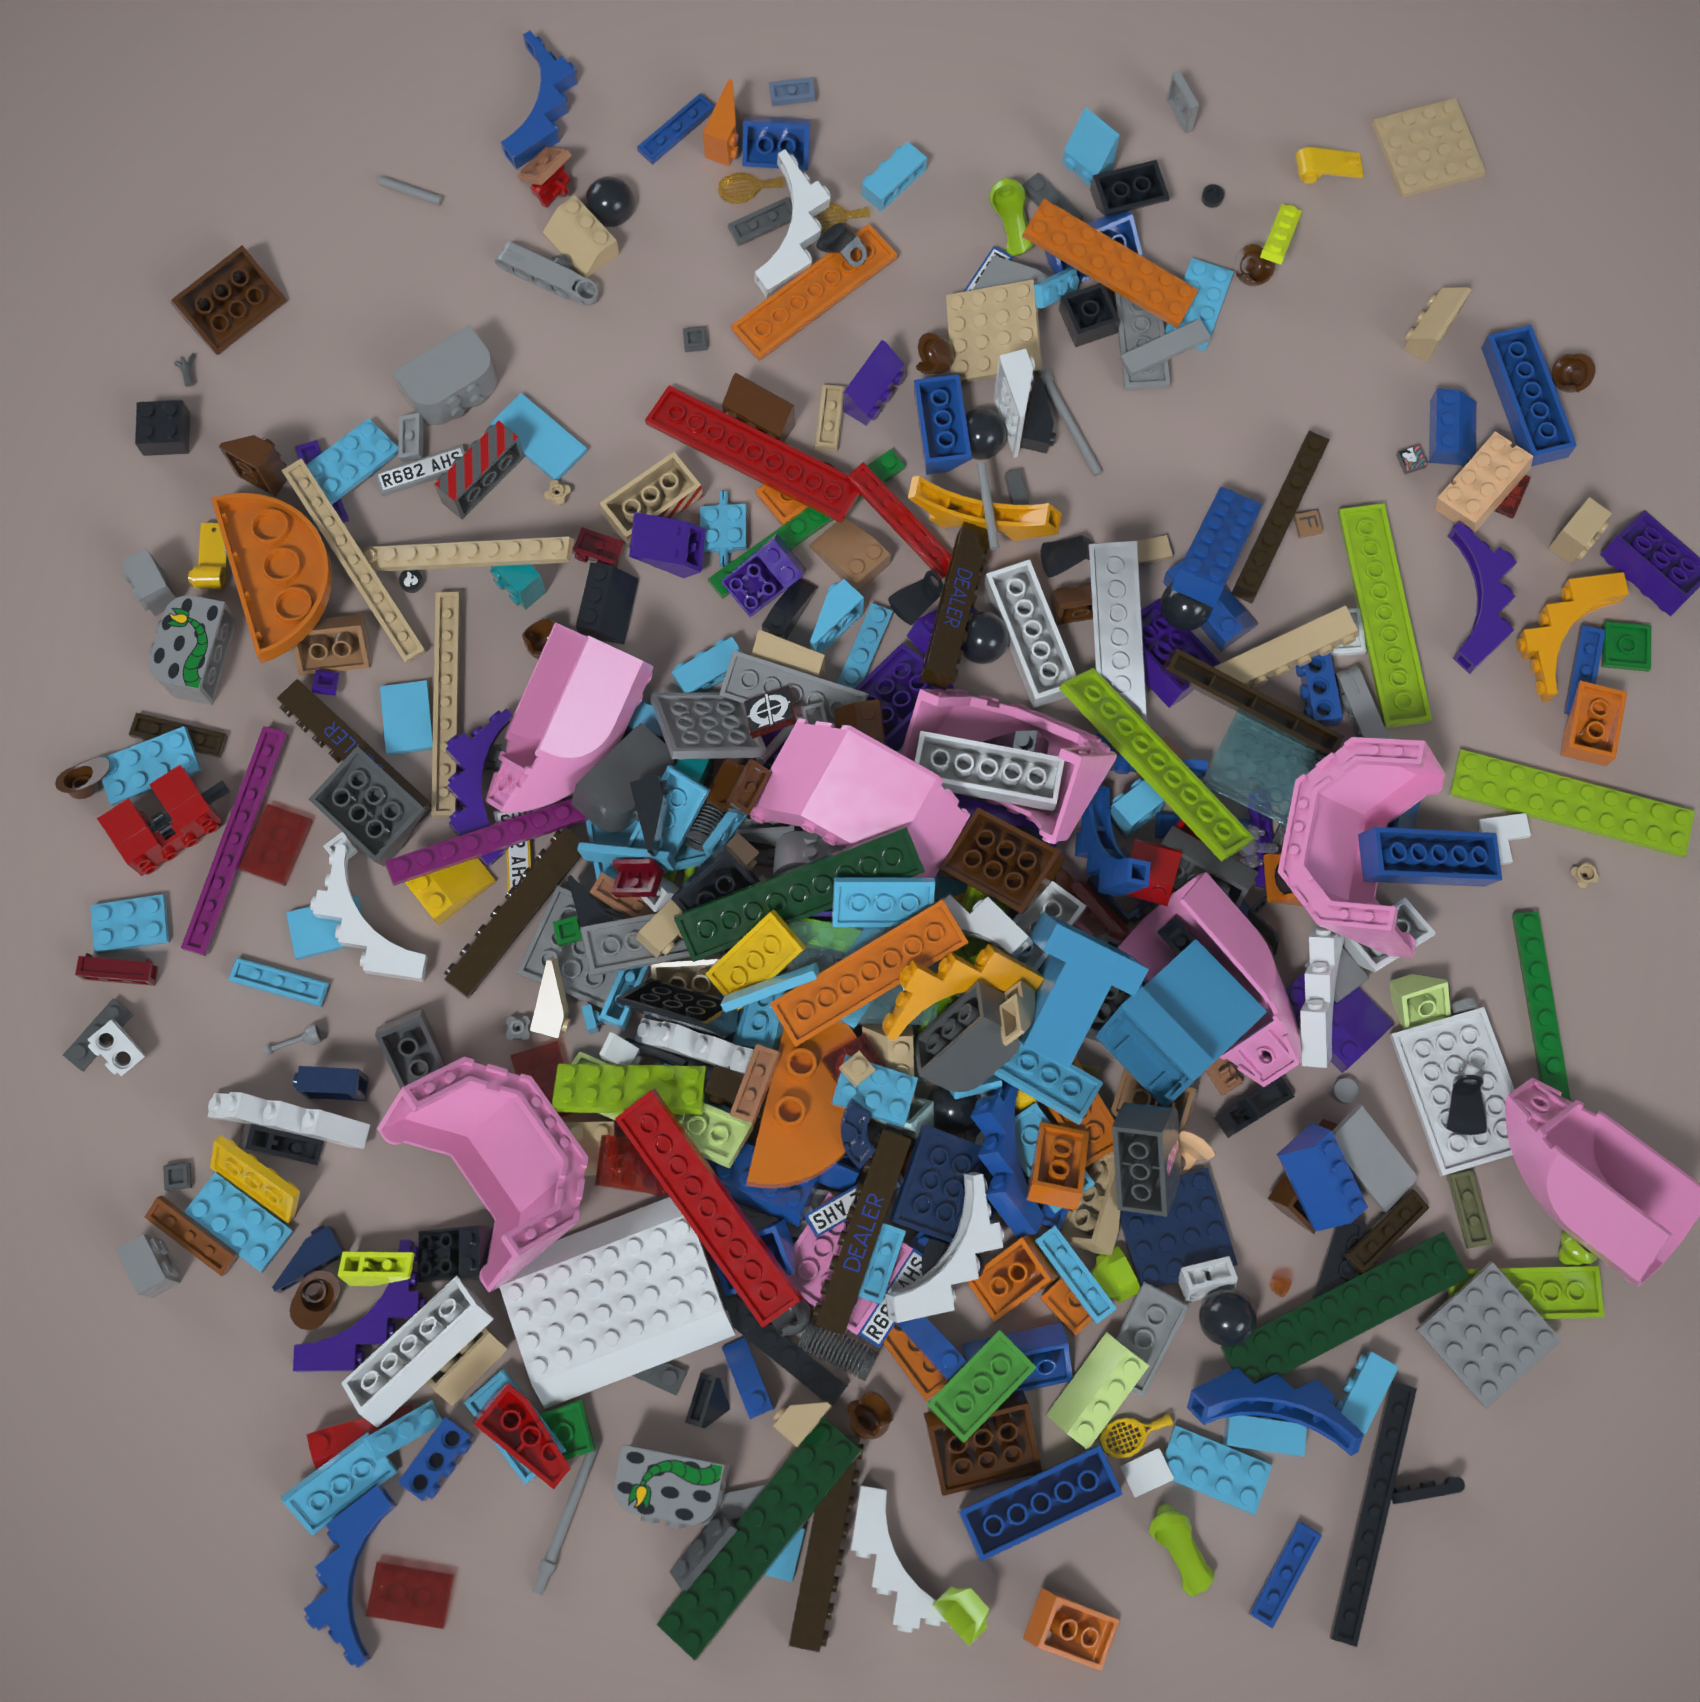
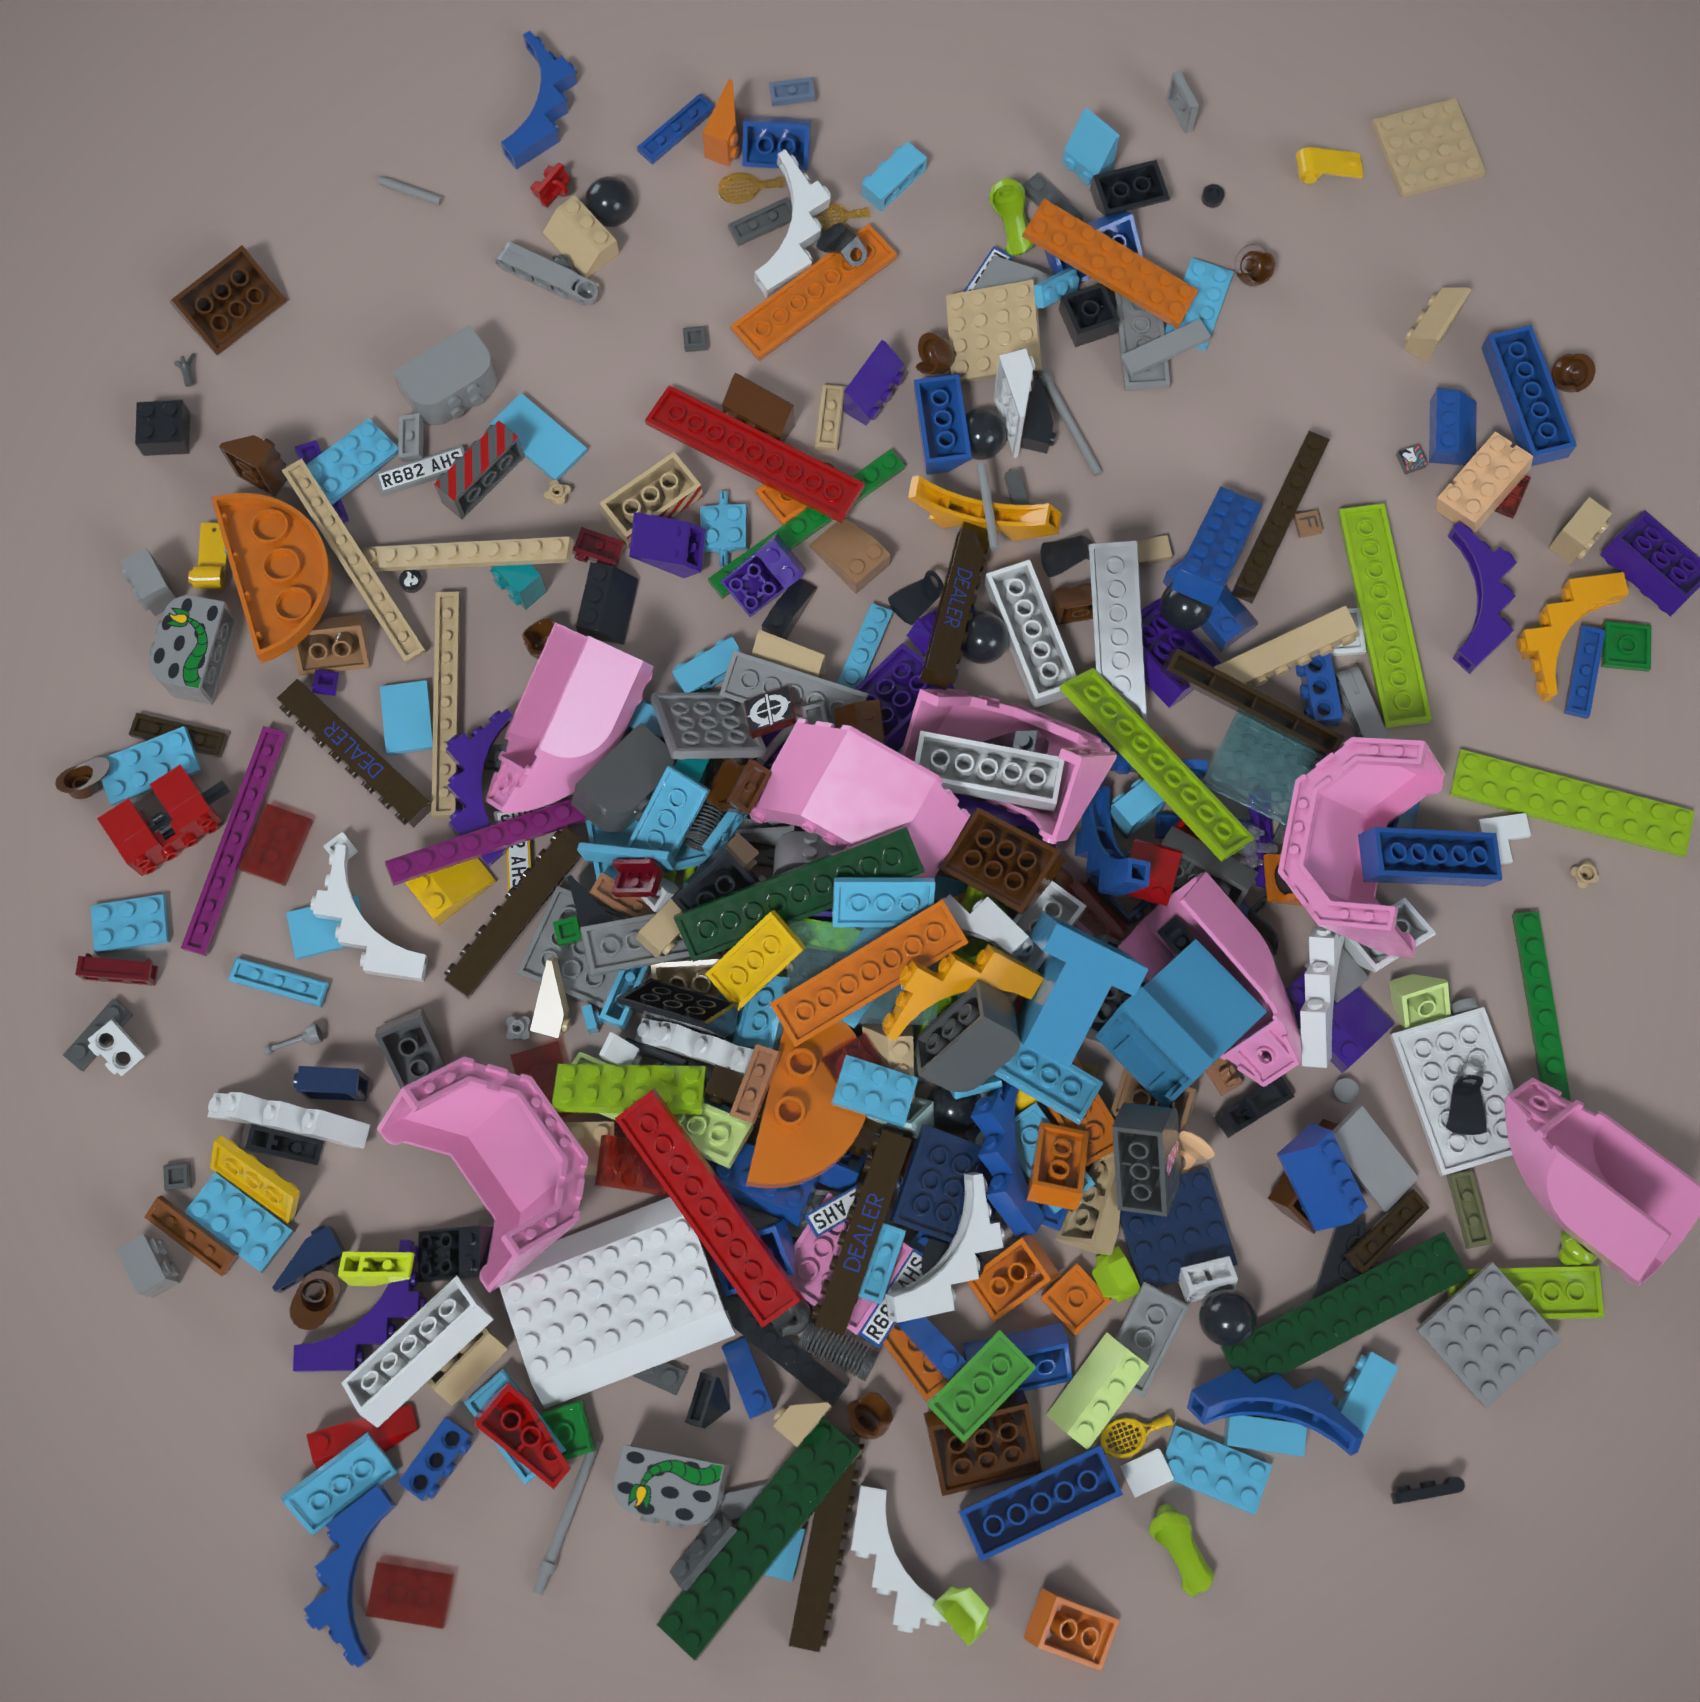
(368, 806): dark grey slope -> none
(402, 1431): medium azure plate -> none
(544, 165): nougat tile -> none
(651, 806): black slope -> none
(770, 987): medium azure tile -> none
(839, 612): medium azure slope -> none
(855, 1134): dark blue tile -> none
(857, 1069): tan plate -> none
(900, 519): red tile -> none
(1017, 1011): tan slope -> none
(1075, 1275): medium azure plate -> none
(1281, 233): neon yellow plate -> none
(1281, 1285): clear orange hinge -> none
(1285, 1574): blue tile -> none
(1373, 1514): black plate -> none
(1594, 724): orange slope -> none

